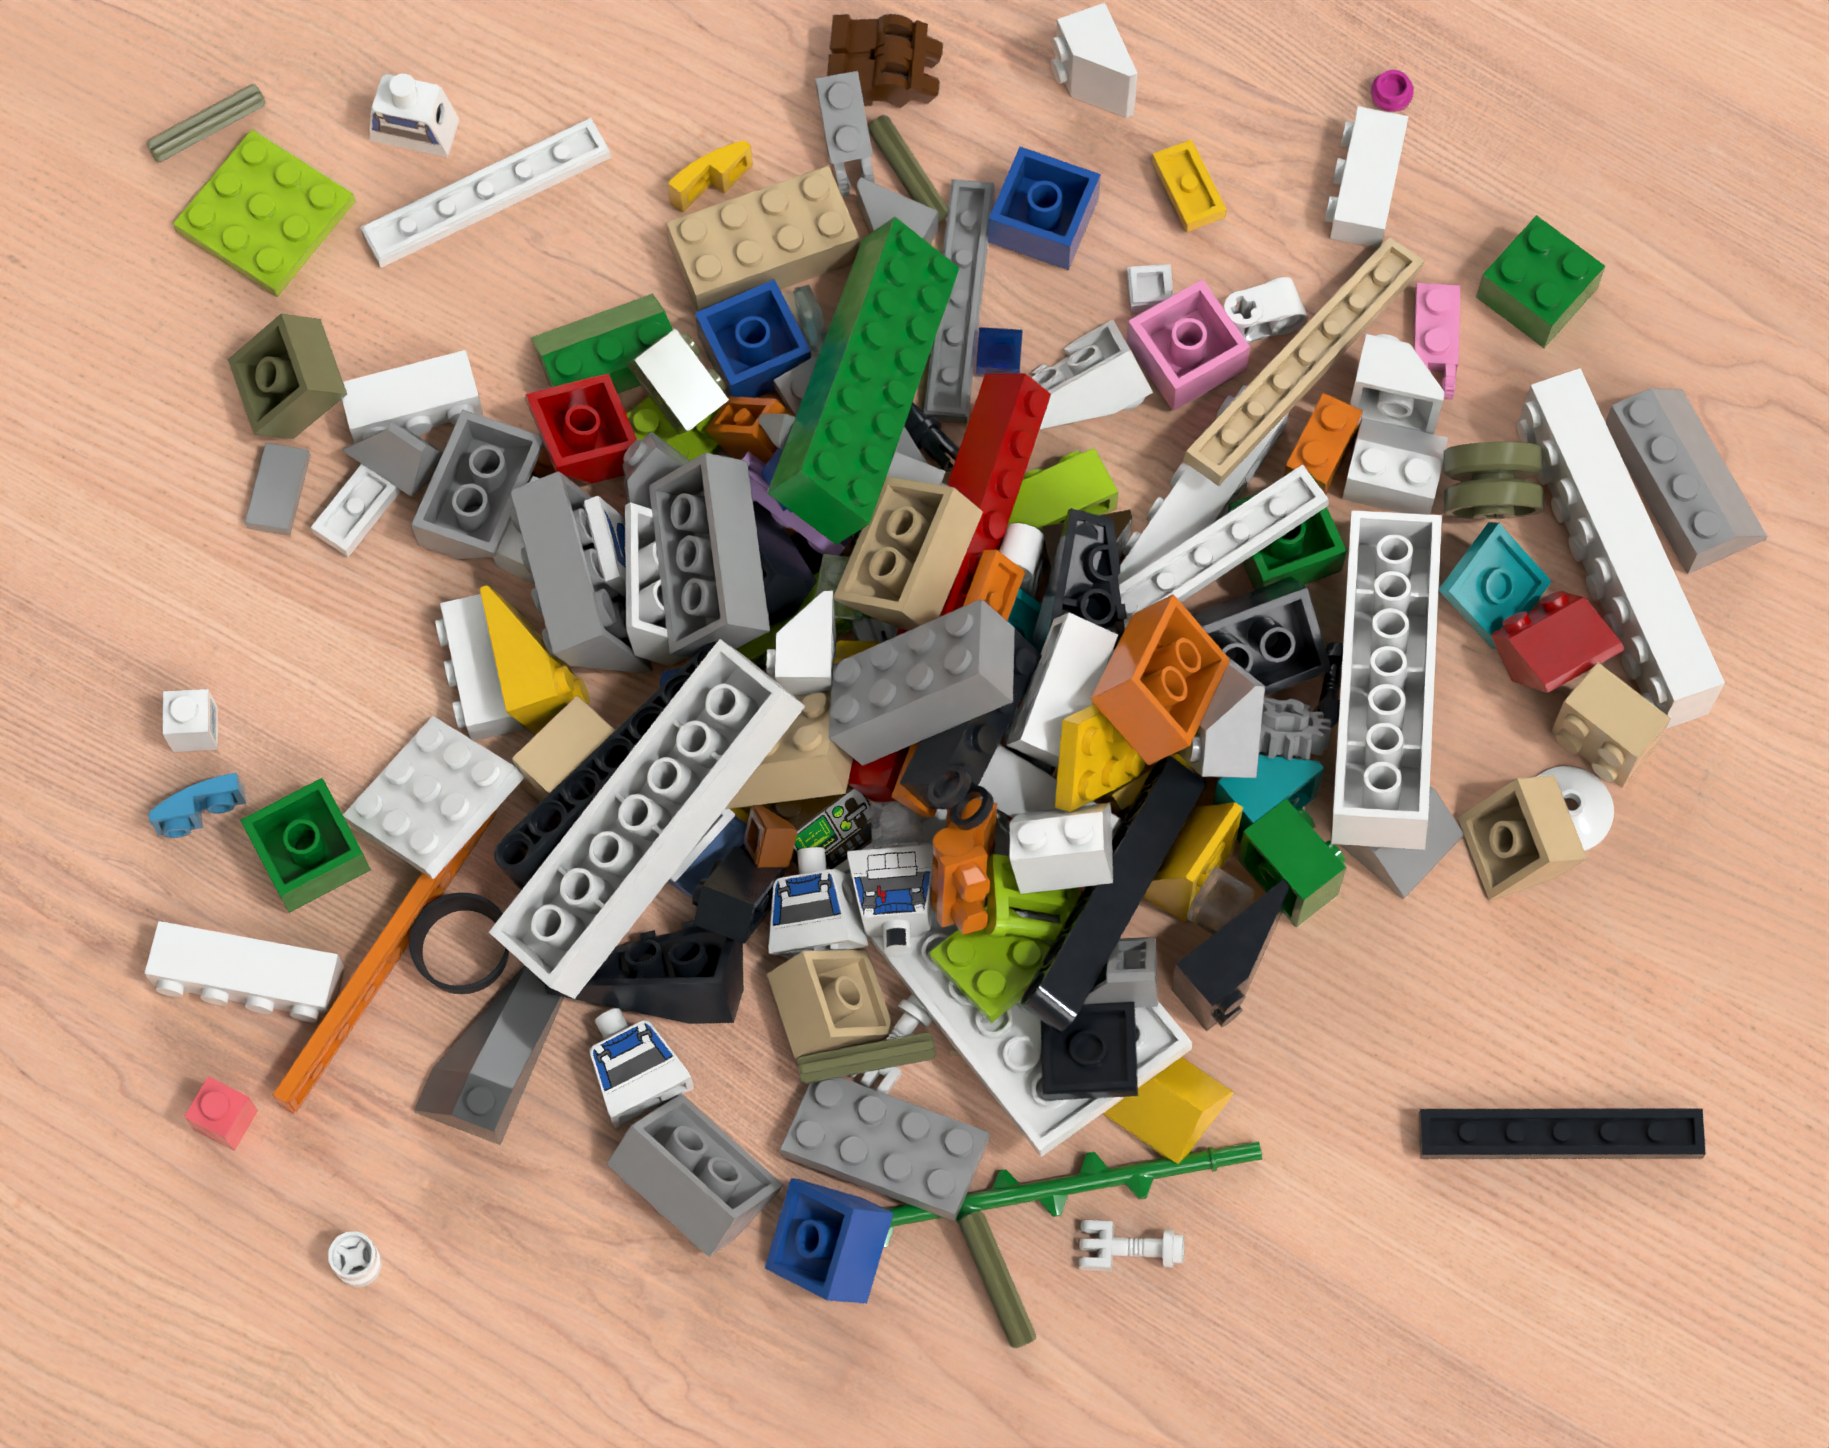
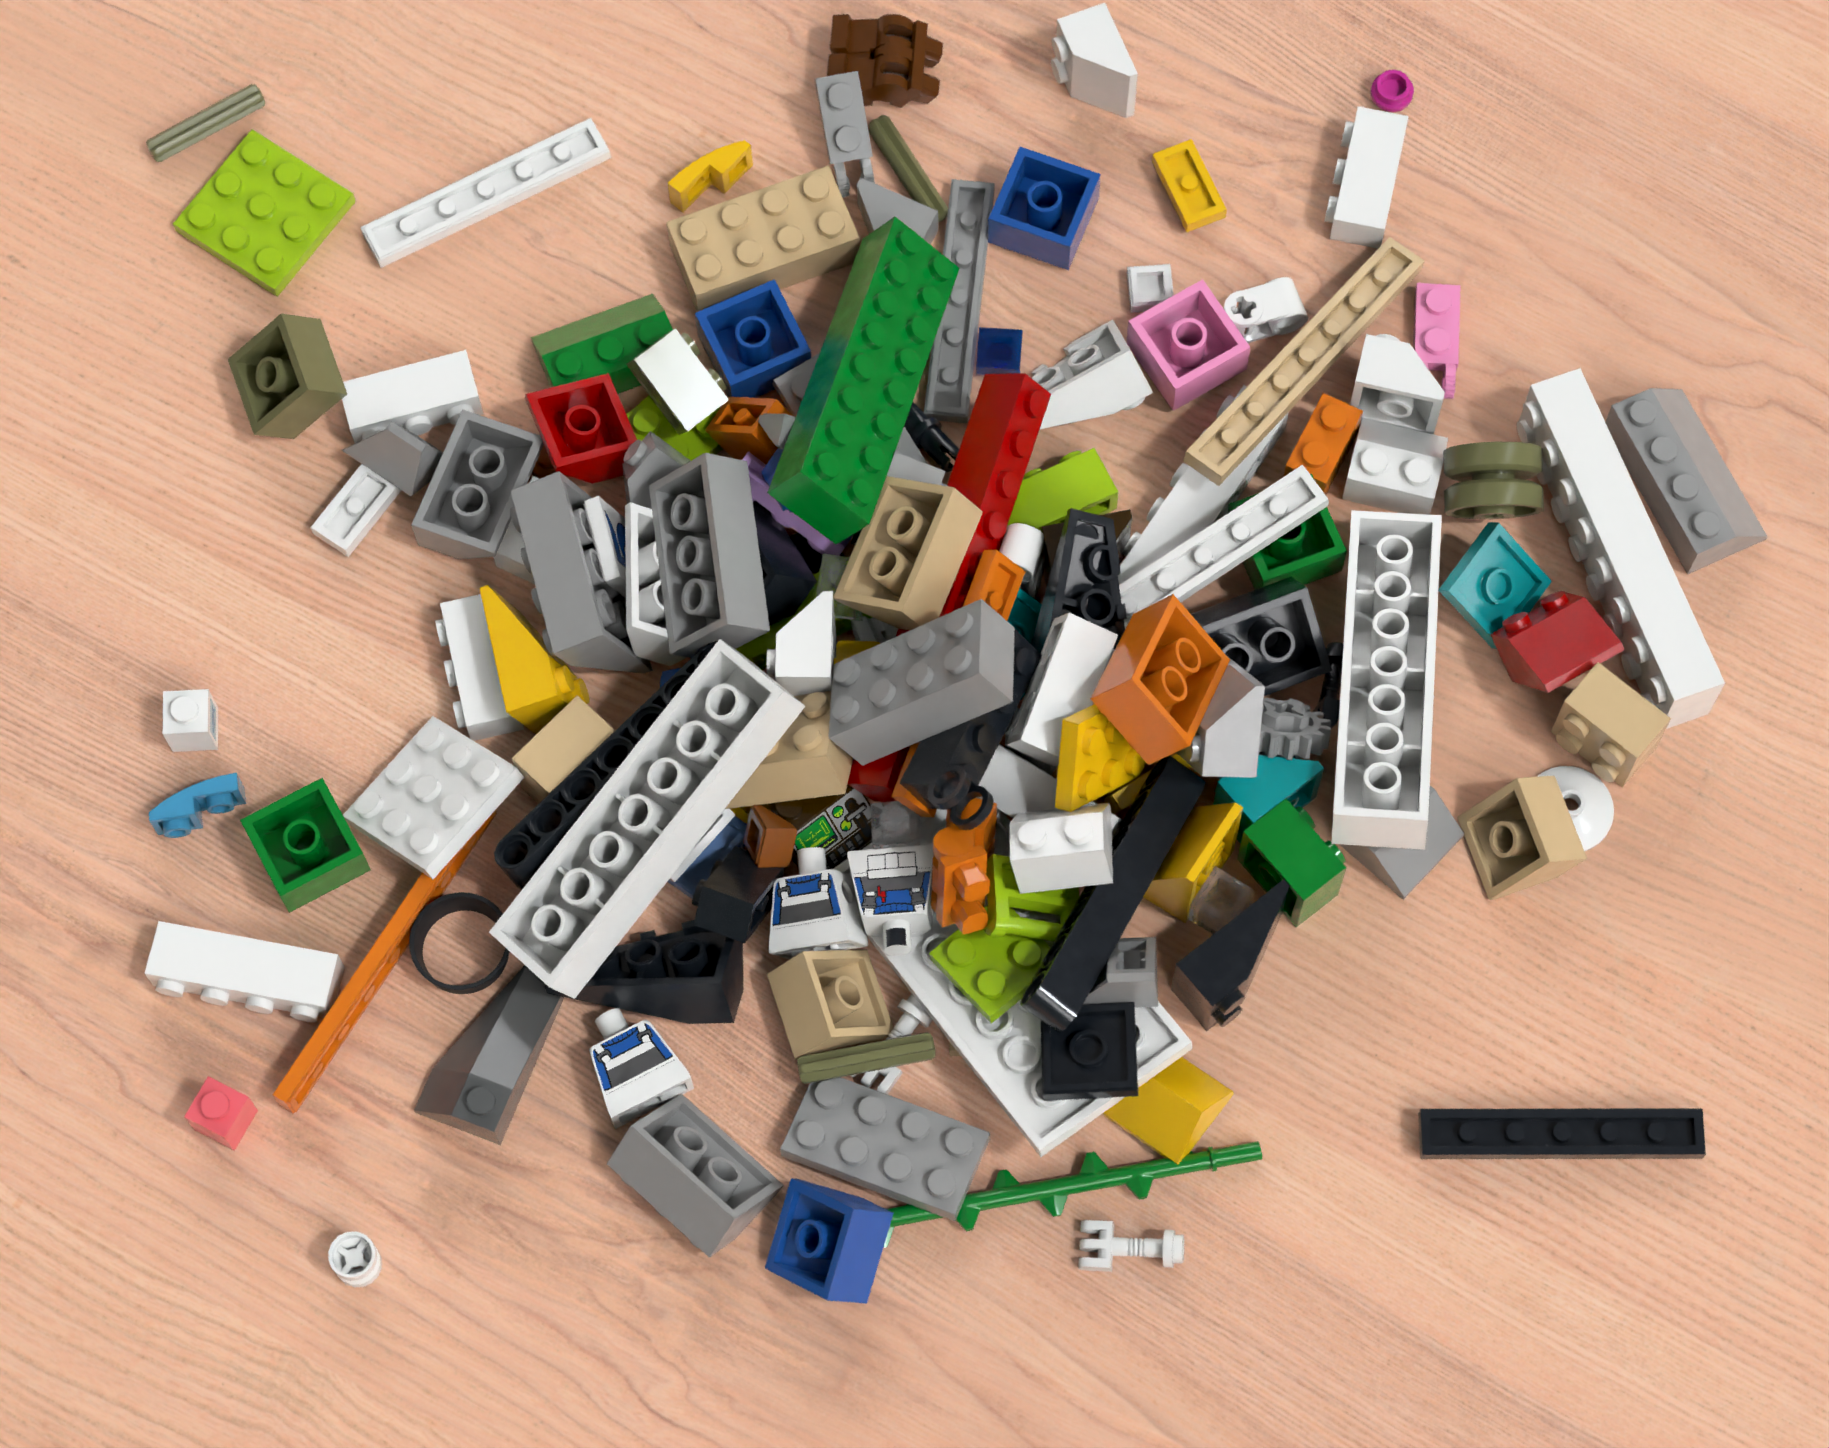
(277, 489): light grey tile -> none
(413, 116): white torso -> none
(810, 317): clear light blue tile -> none
(997, 1279): olive axle -> none
(1540, 281): green brick -> none

